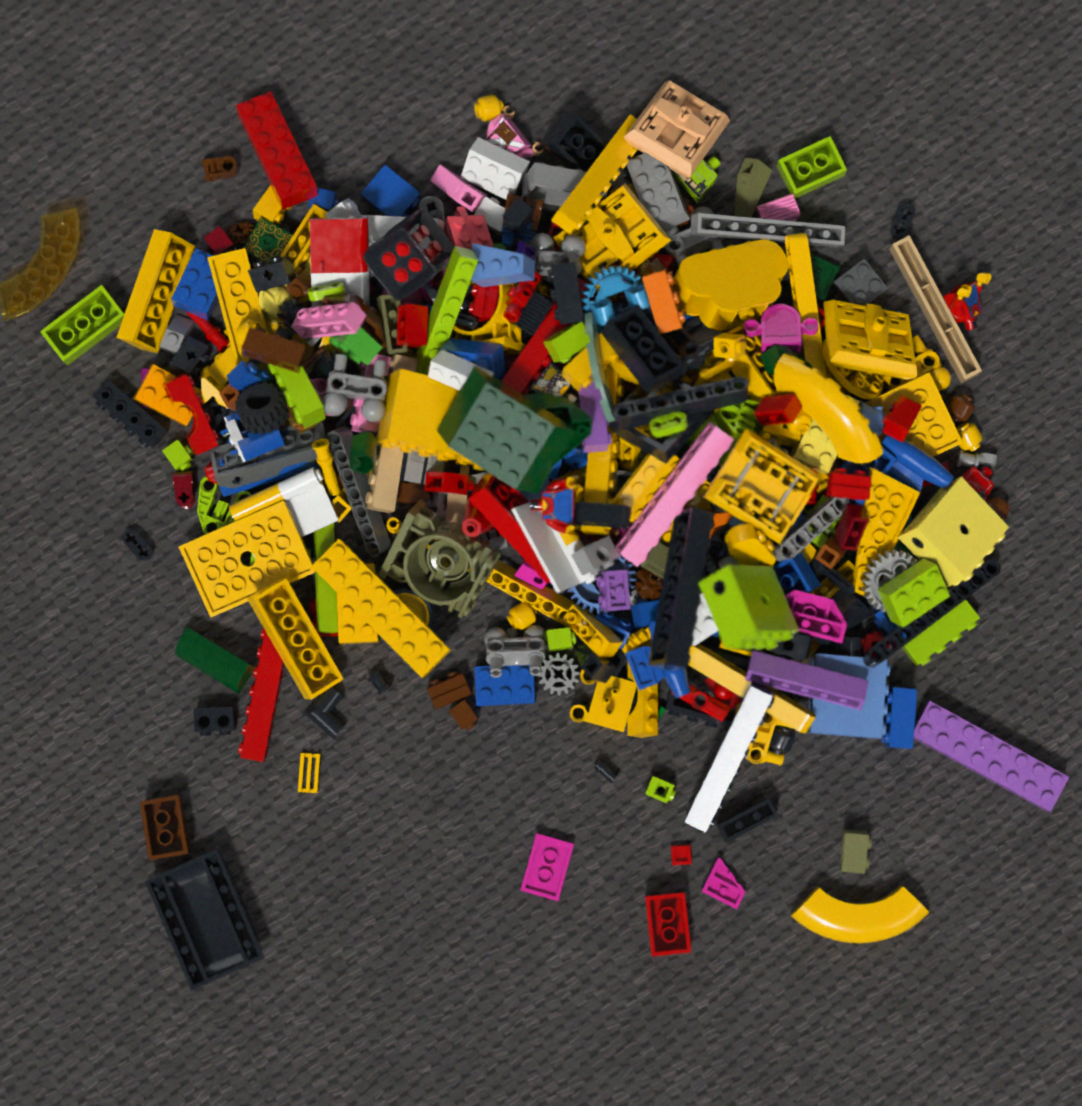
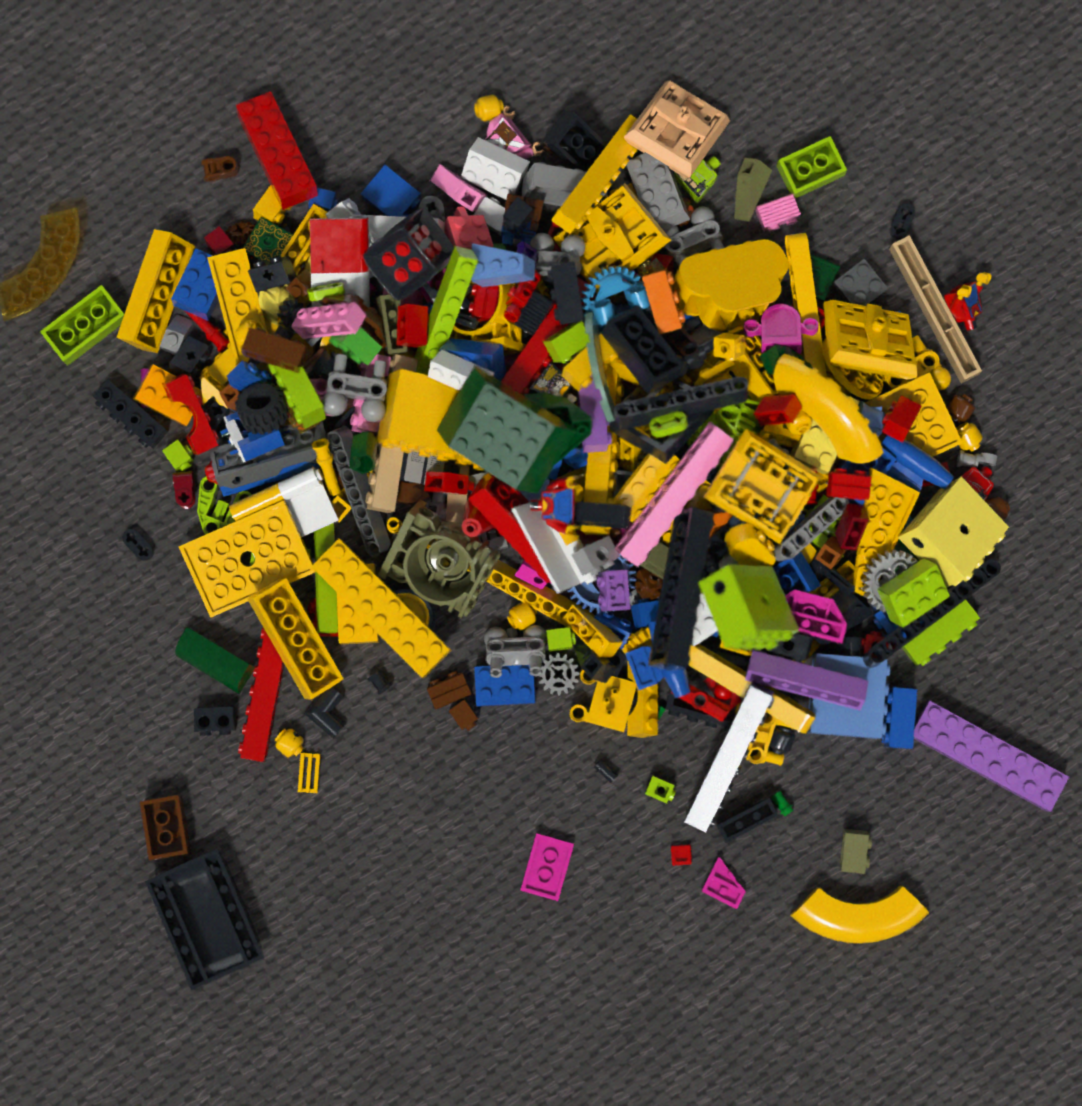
(289, 743): none -> yellow head
(667, 924): red brick -> none
(766, 229): light grey brick -> none
(782, 803): none -> green pin

